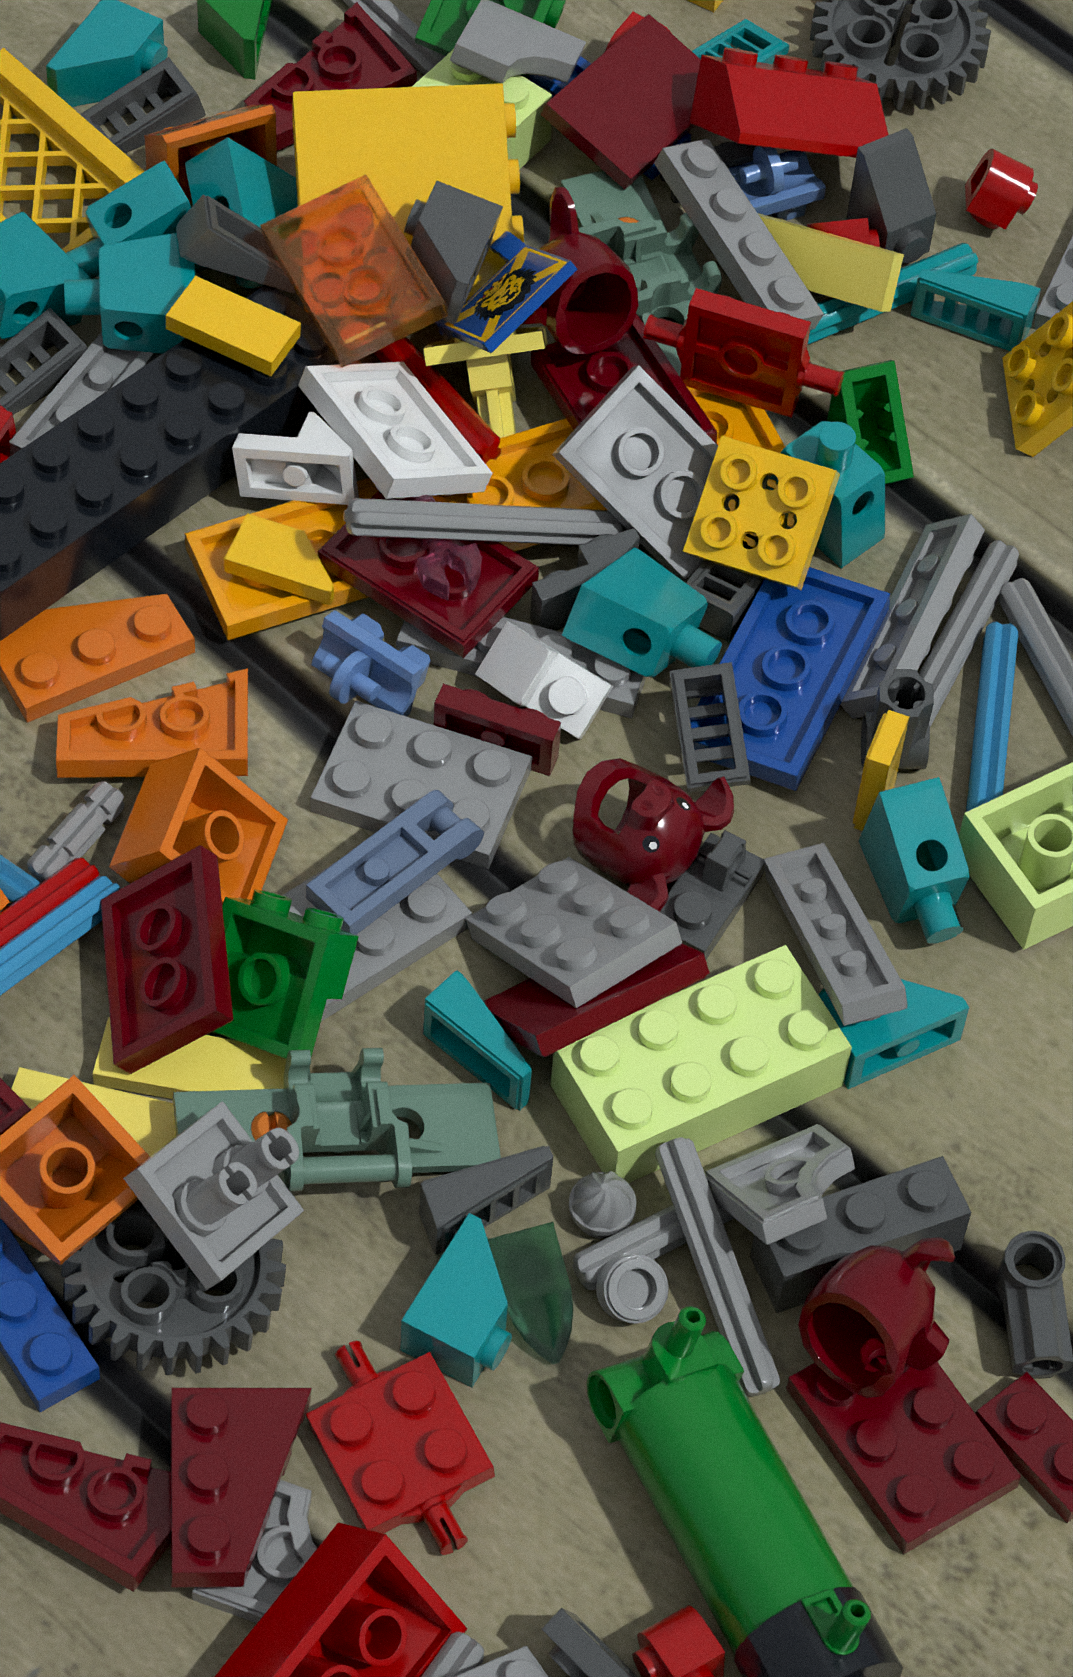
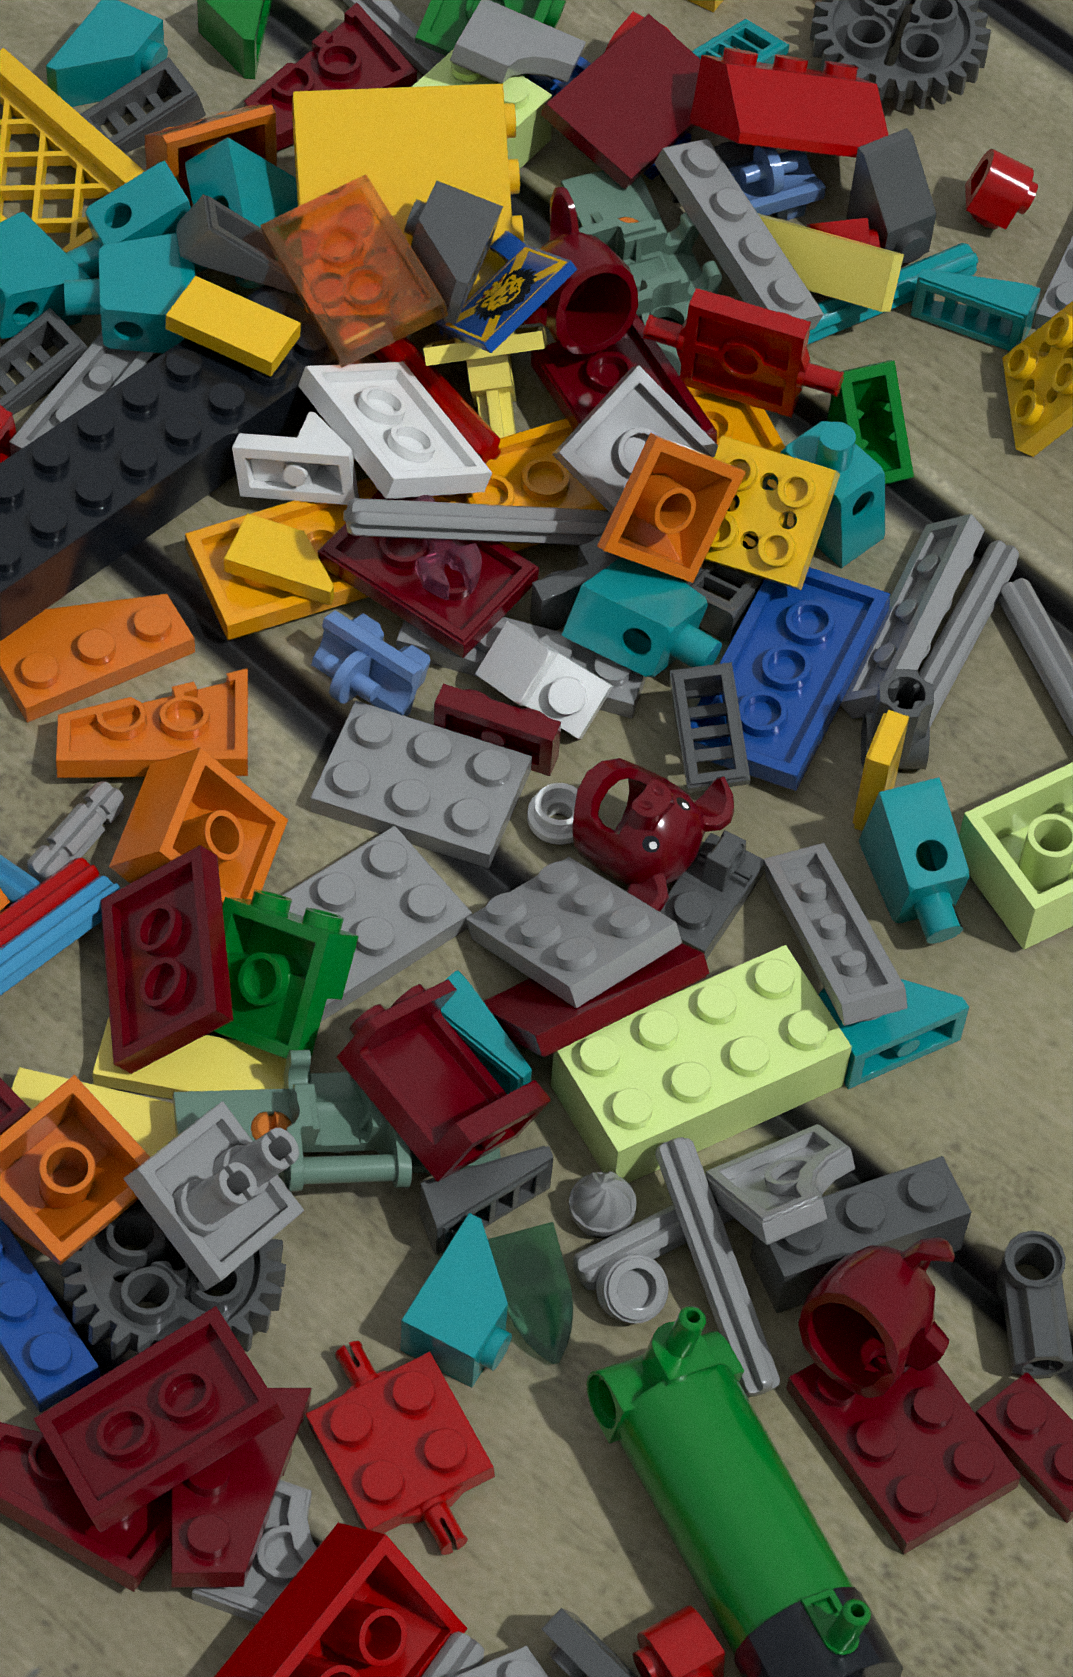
(158, 1419): none -> dark red plate
(394, 862): sand blue plate -> none
(434, 1083): none -> dark red panel
(552, 800): none -> white plate
(671, 508): none -> orange slope
(992, 714): dark azure axle -> none

